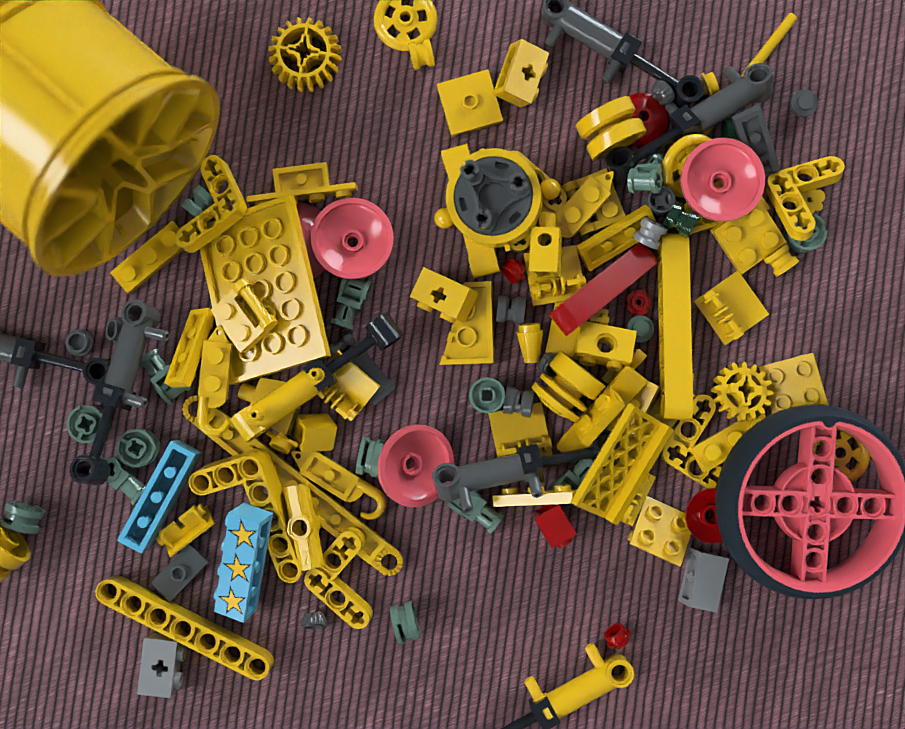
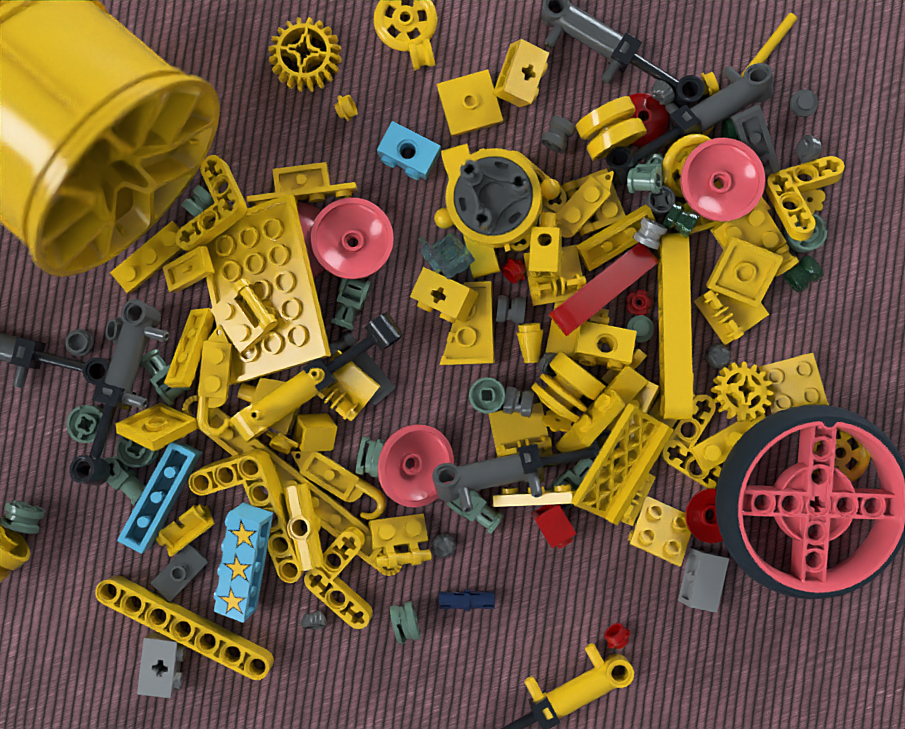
(156, 426): none -> yellow plate
(188, 269): none -> yellow plate
(346, 107): none -> yellow plate
(399, 138): none -> medium azure brick
(399, 532): none -> yellow plate
(443, 545): none -> dark grey piece
(446, 255): none -> clear light blue bracket
(467, 600): none -> dark blue pin
(556, 422): none -> yellow plant
(558, 133): none -> dark grey wheel
(718, 356): none -> dark grey piece
(744, 271): none -> yellow plate
(803, 274): none -> clear green wheel
(808, 148): none -> dark grey plate

